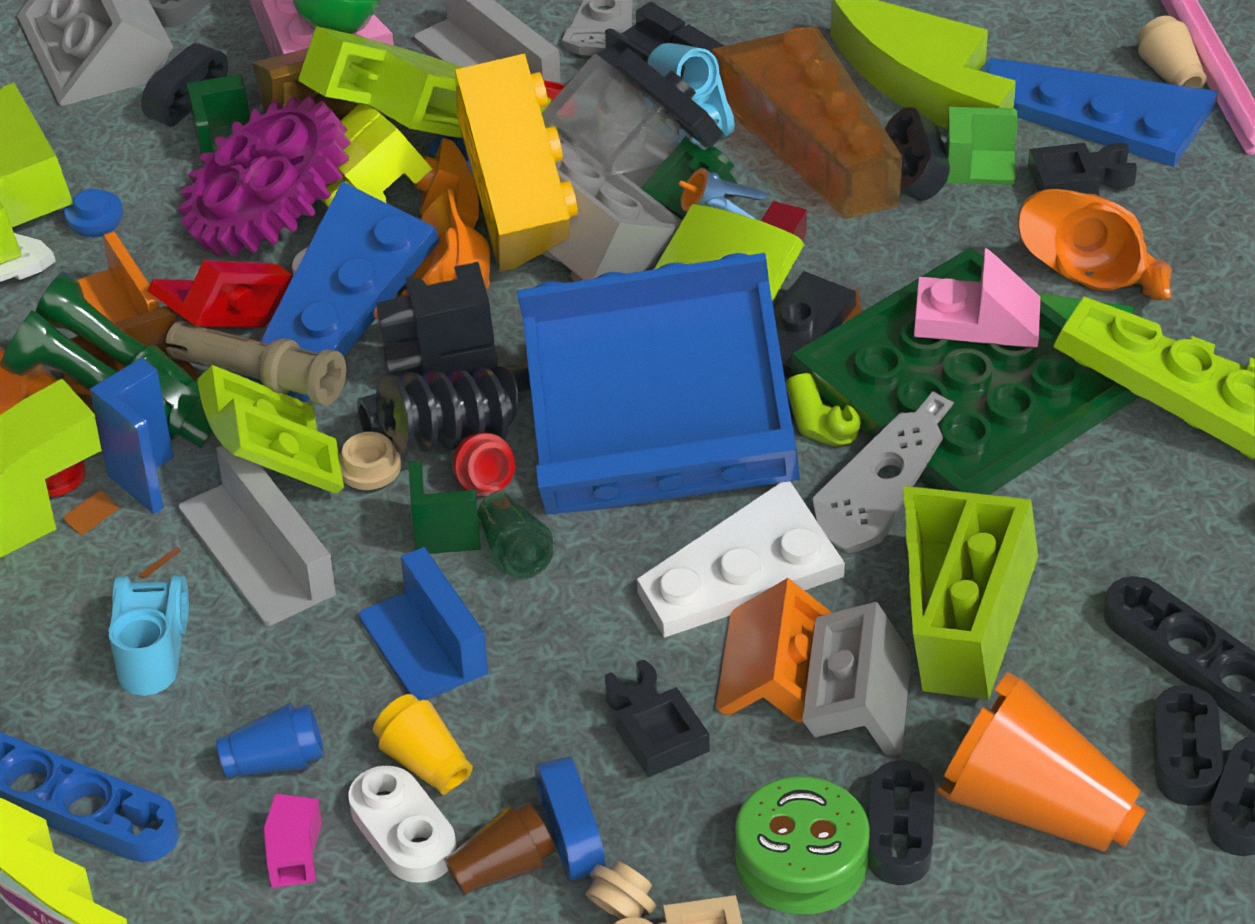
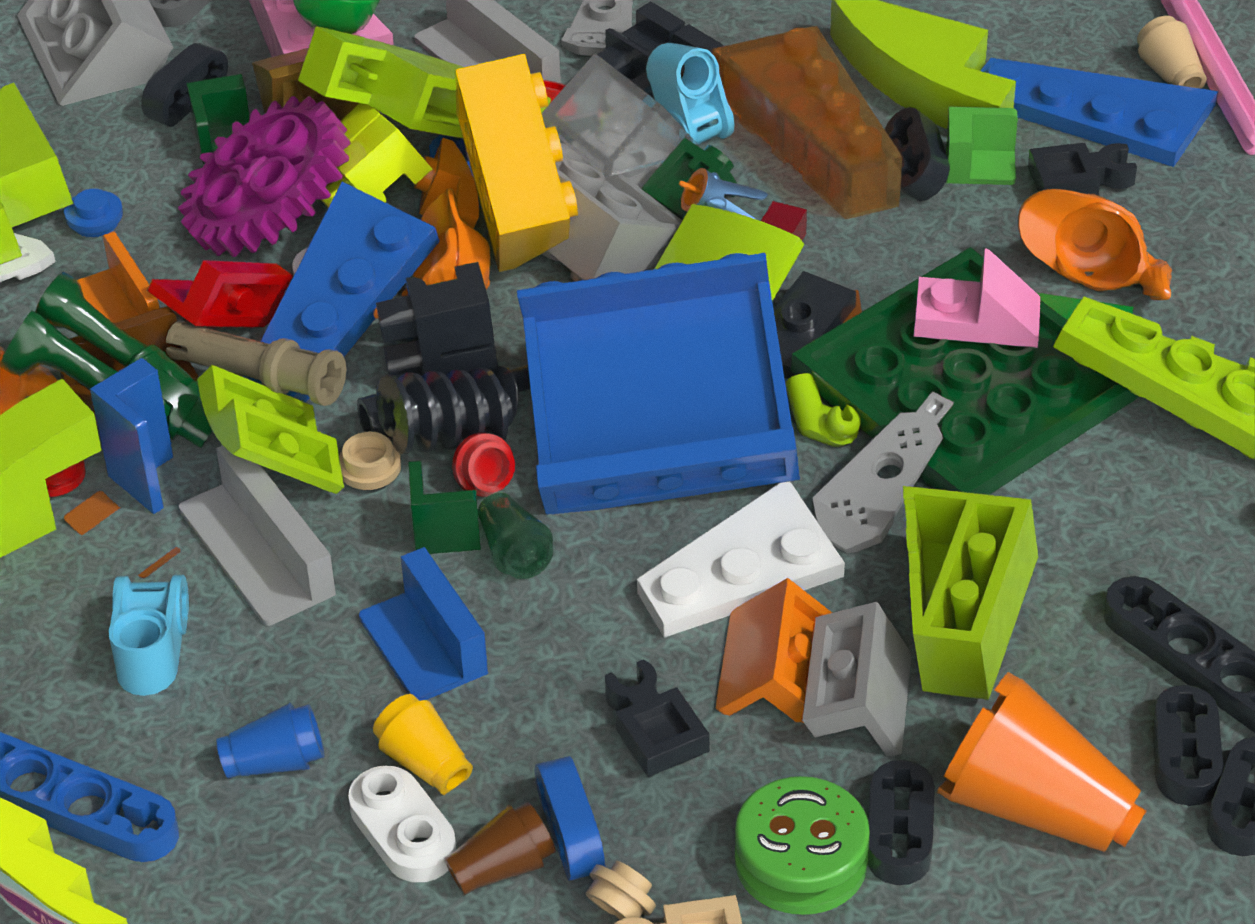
(291, 839): dark pink piece -> none
(673, 95): black plate -> none

